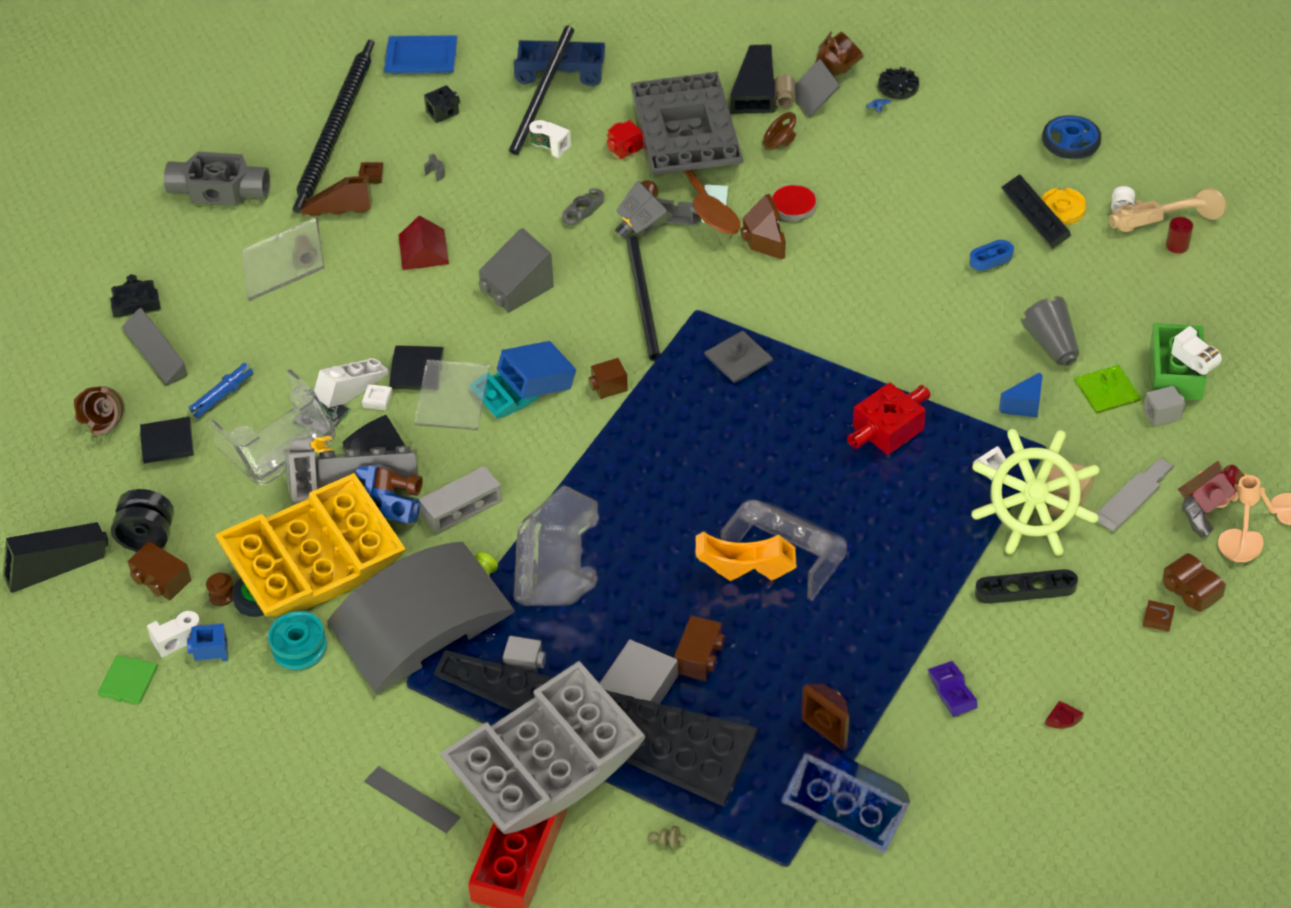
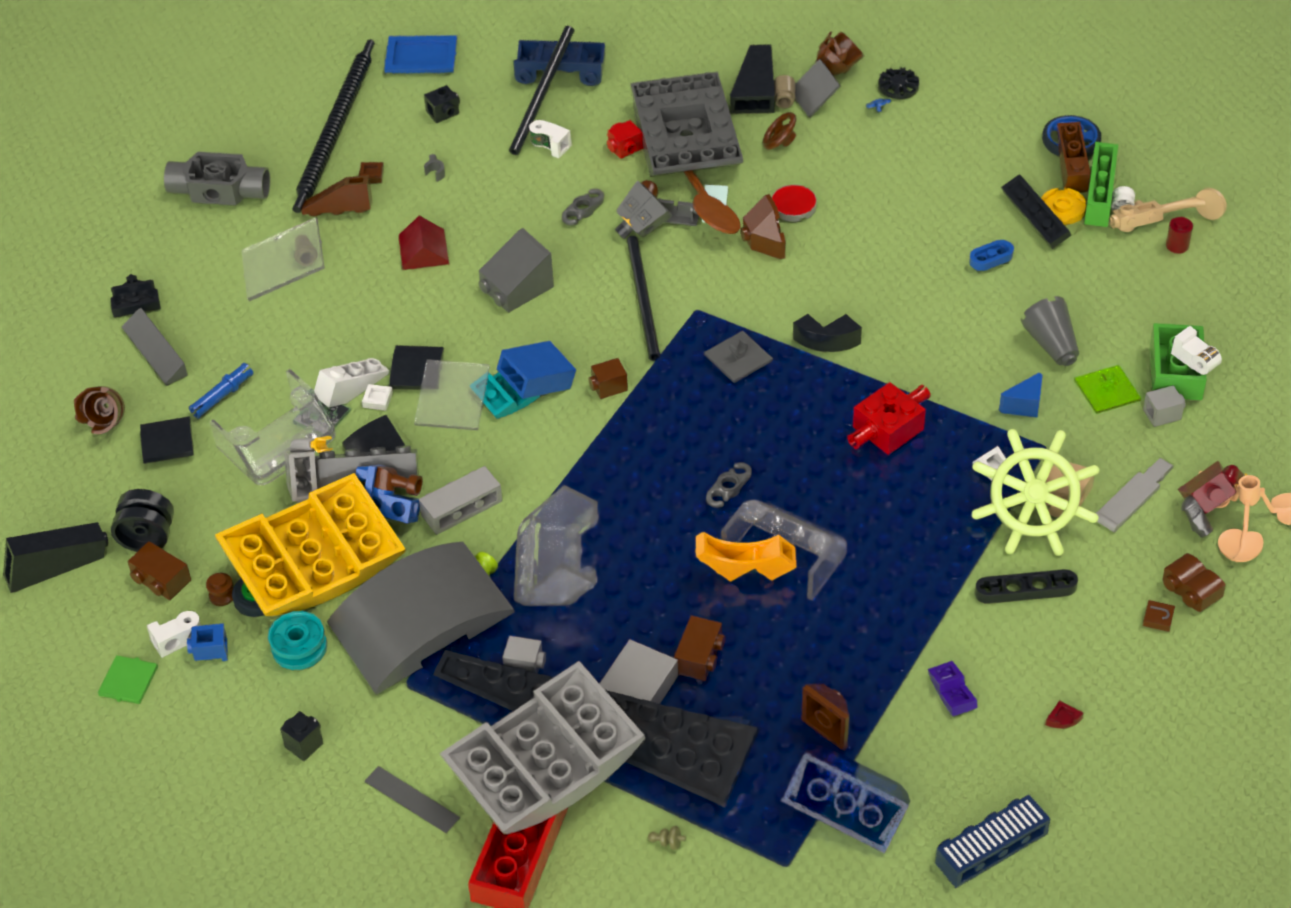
(301, 735): none -> black brick
(726, 493): none -> dark grey piece
(834, 337): none -> black brick
(992, 840): none -> dark blue brick
(1073, 157): none -> reddish brown slope
(1101, 184): none -> bright green brick

